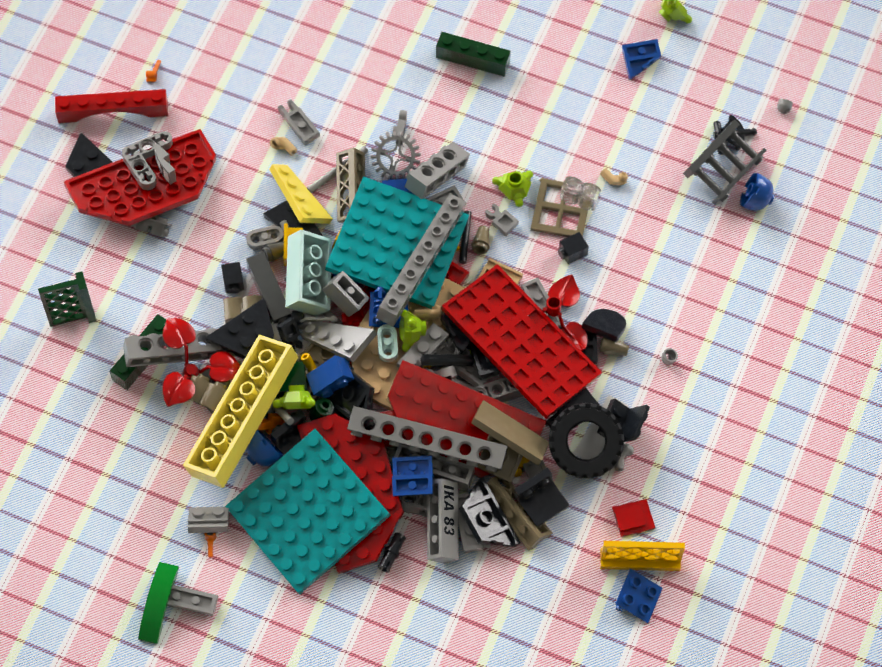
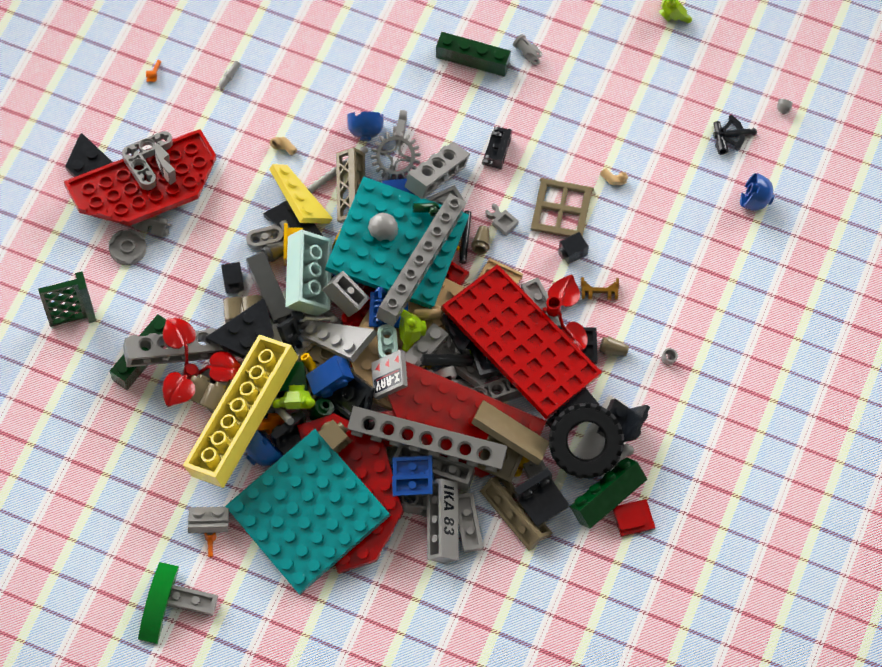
(77, 107): red arch -> none
(127, 247): none -> light grey tile
(228, 76): none -> light grey piece
(299, 123): light grey hinge -> none
(335, 435): none -> dark tan brick
(365, 124): none -> blue cylinder
(383, 227): none -> light grey hair
(389, 374): none -> light grey tile
(391, 552): black pin -> none
(431, 208): none -> dark green arm
(487, 518): wing -> none
(497, 147): none -> black hinge
(514, 185): lime rock -> none
(529, 50): none -> light grey piece
(584, 194): clear brick -> none
(605, 324): black tile -> none
(608, 492): none -> dark green brick
(612, 289): none -> pearl gold piece
(638, 596): blue hinge -> none
(640, 56): blue wing -> none
(641, 555): yellow fence -> none
(708, 157): dark grey fence -> none

